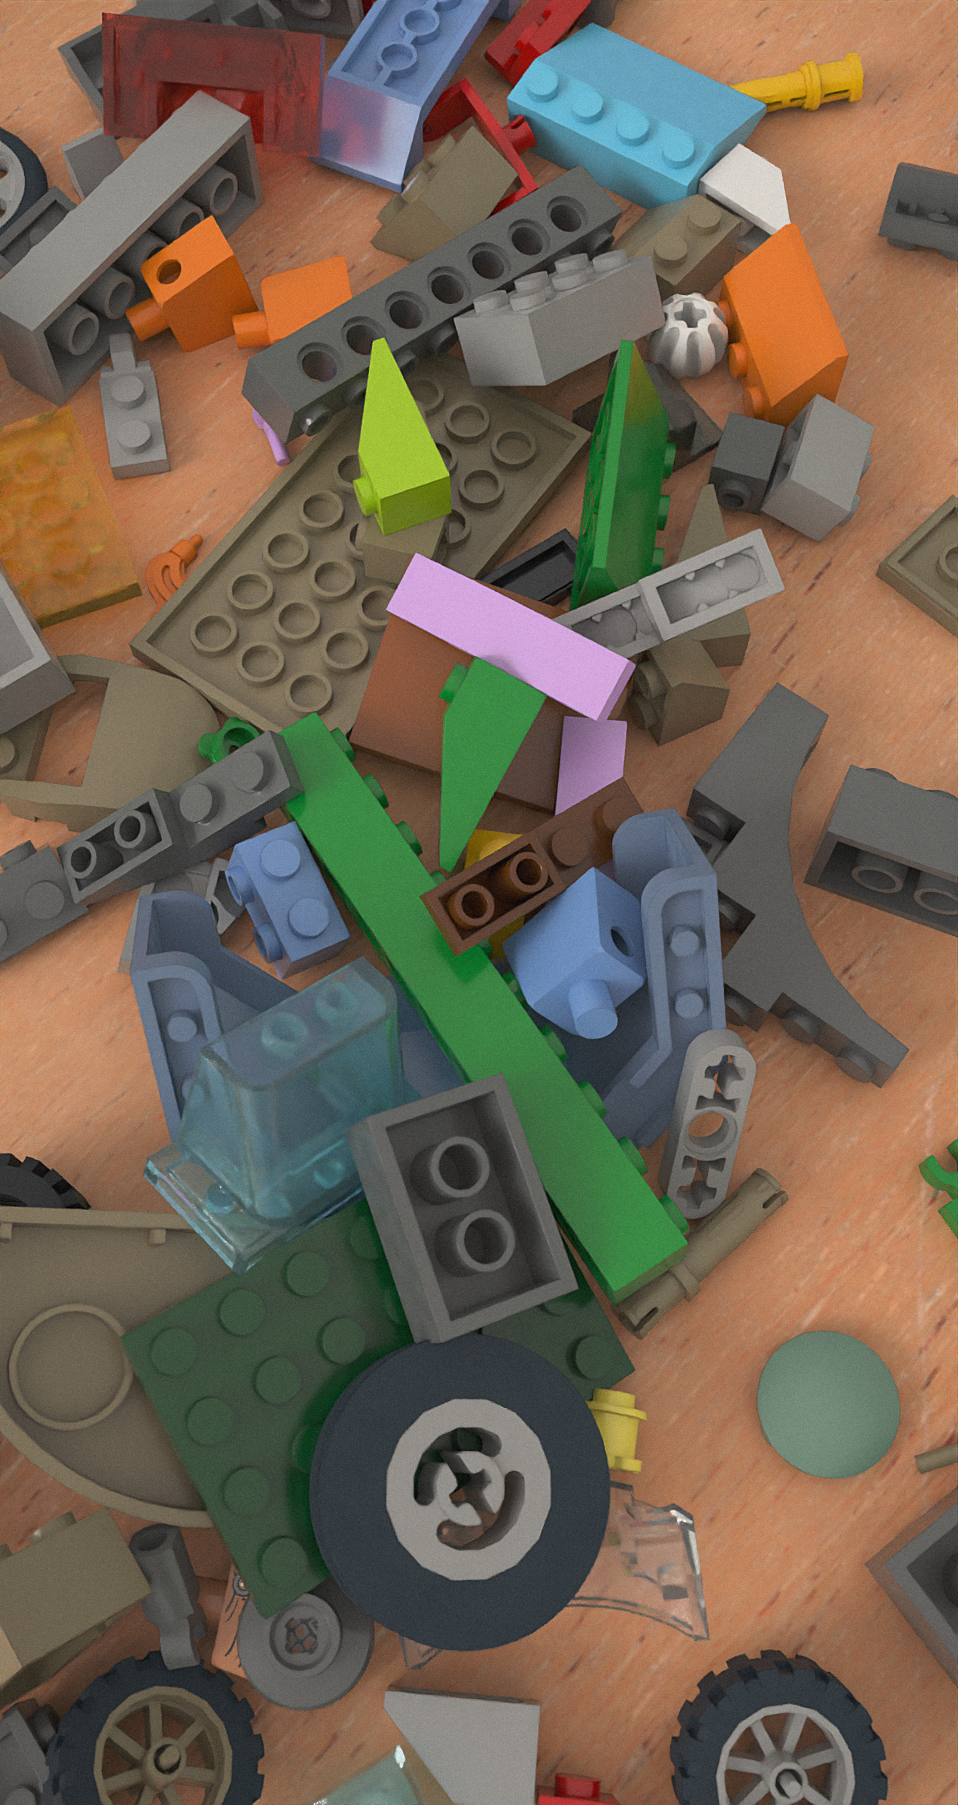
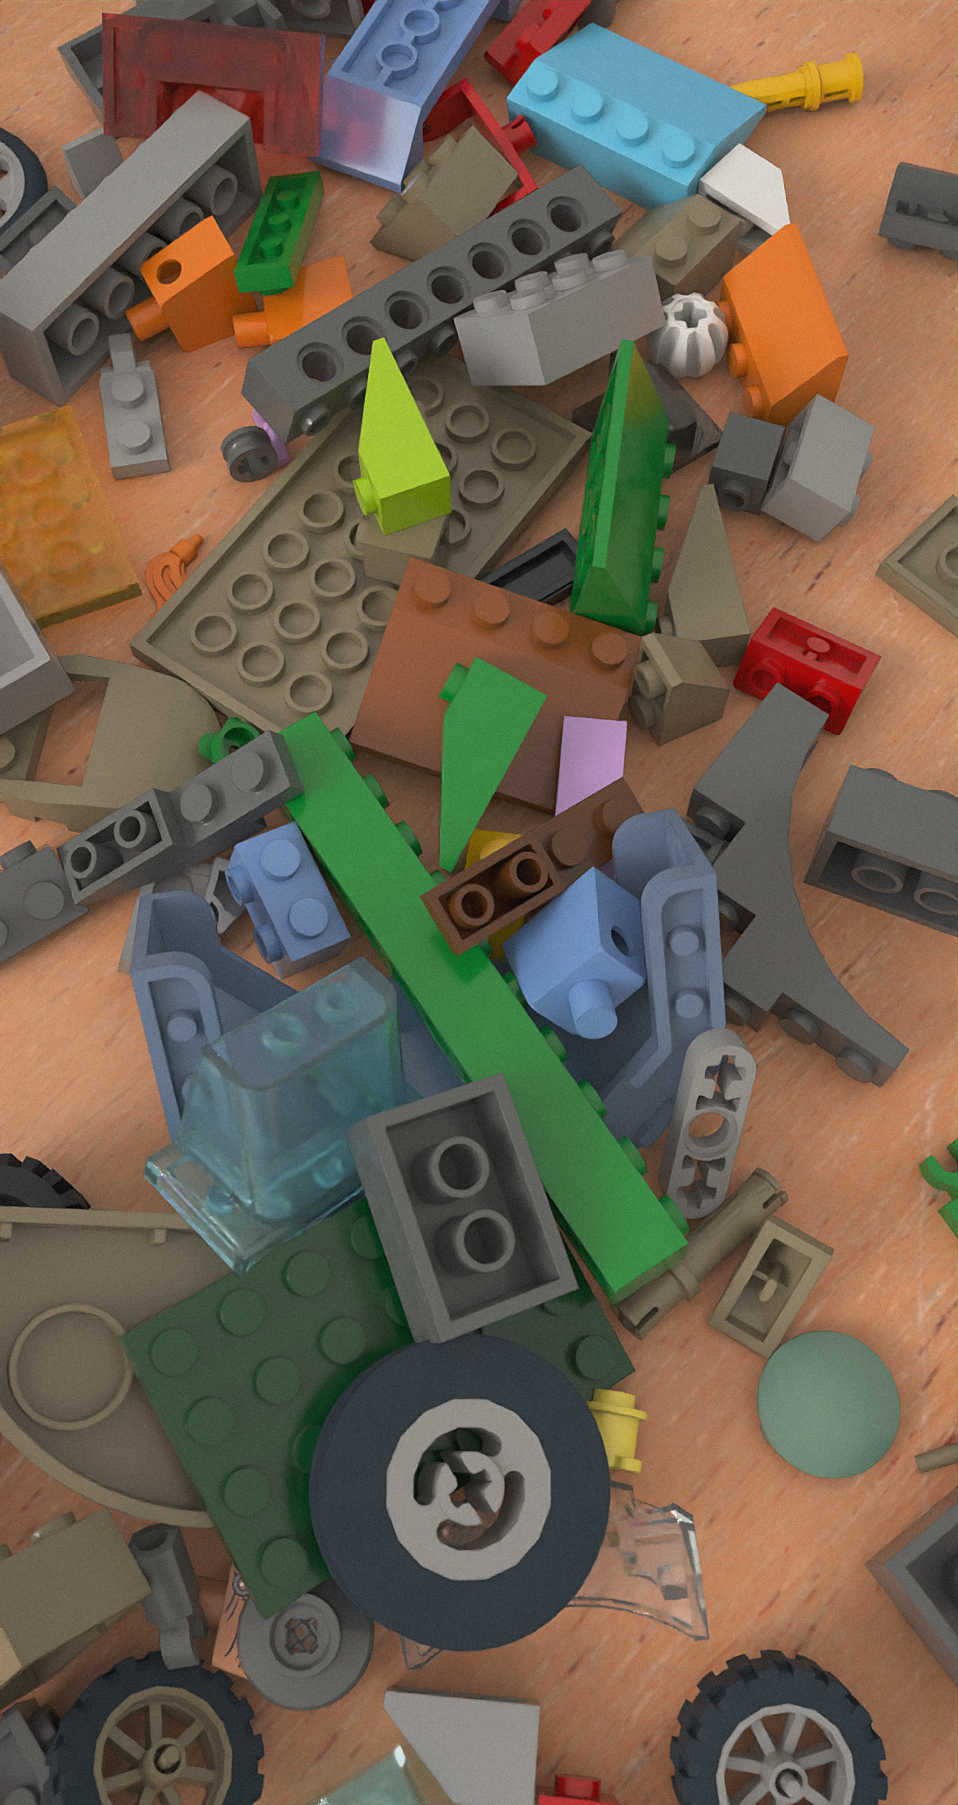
(249, 454): none -> dark grey bush
(279, 233): none -> green plate
(511, 638): lavender slope -> none
(680, 597): light grey slope -> none
(769, 1285): none -> dark tan slope
(807, 662): none -> red bracket

